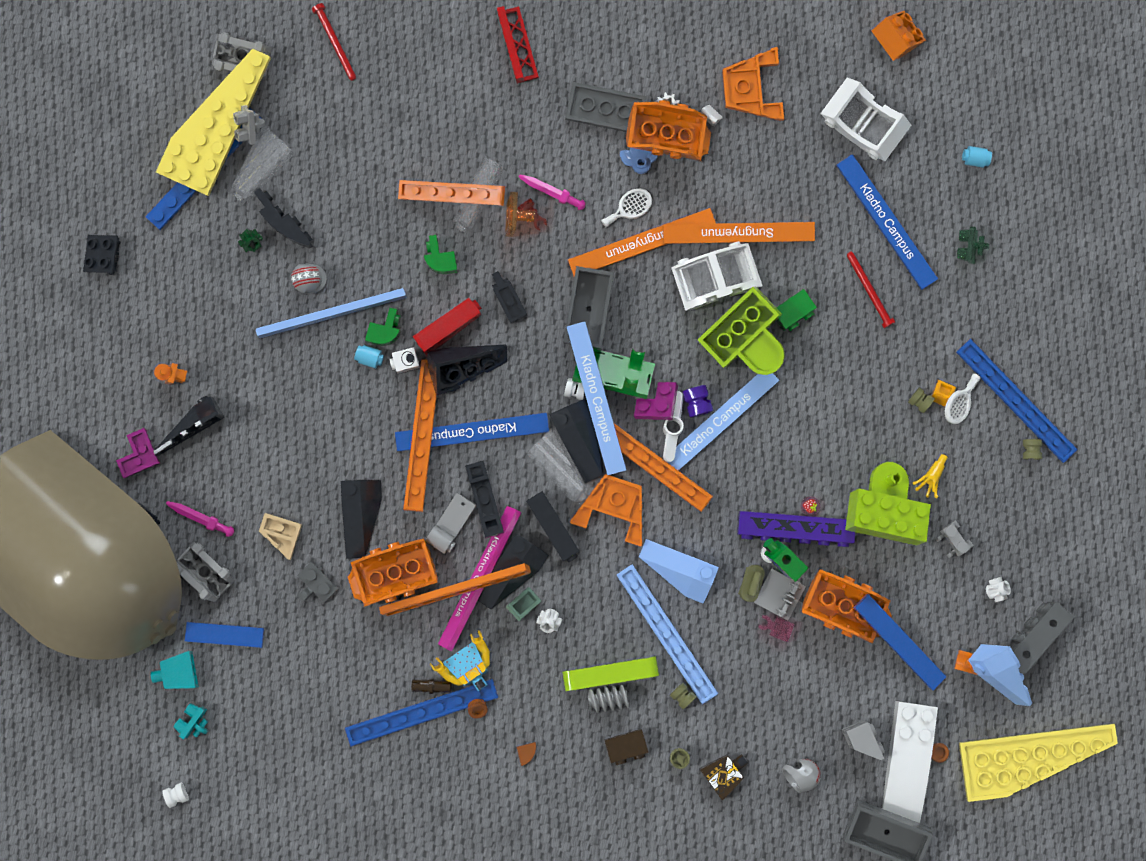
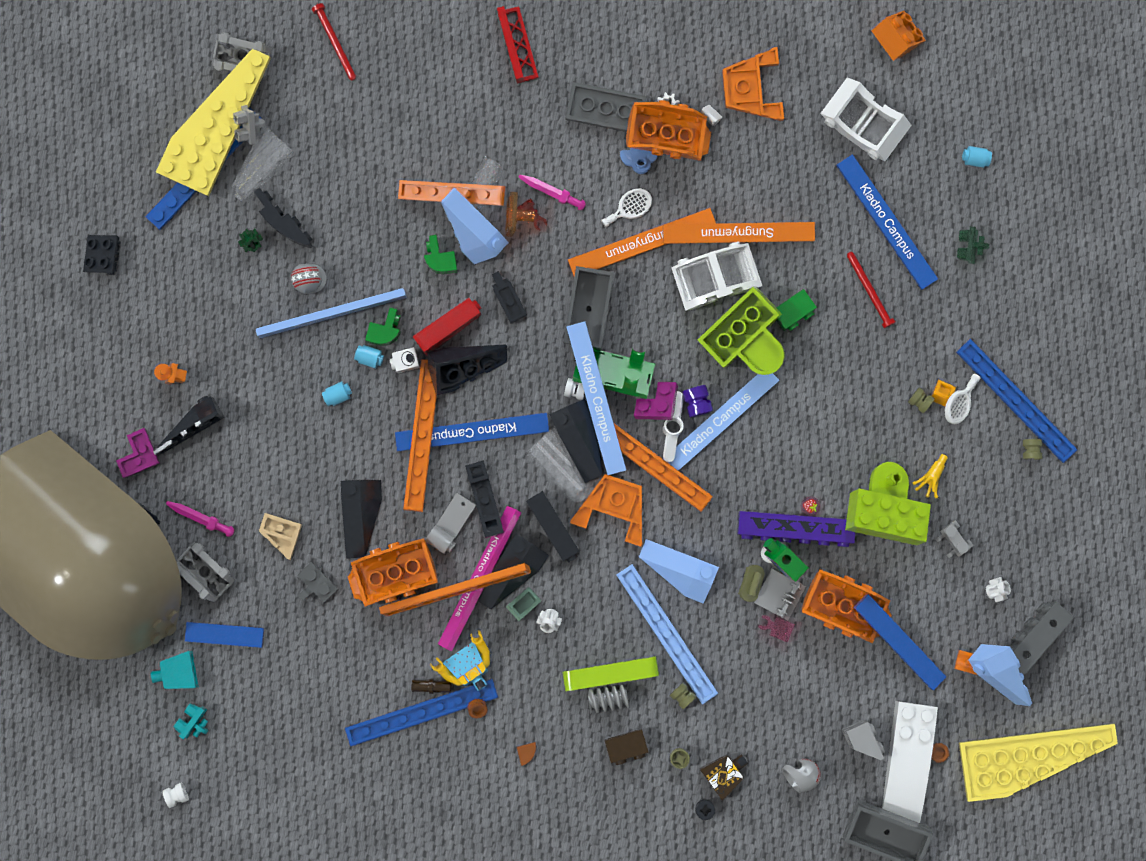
(336, 394): none -> medium azure brick
(476, 235): none -> light blue wedge
(705, 806): none -> black wheel

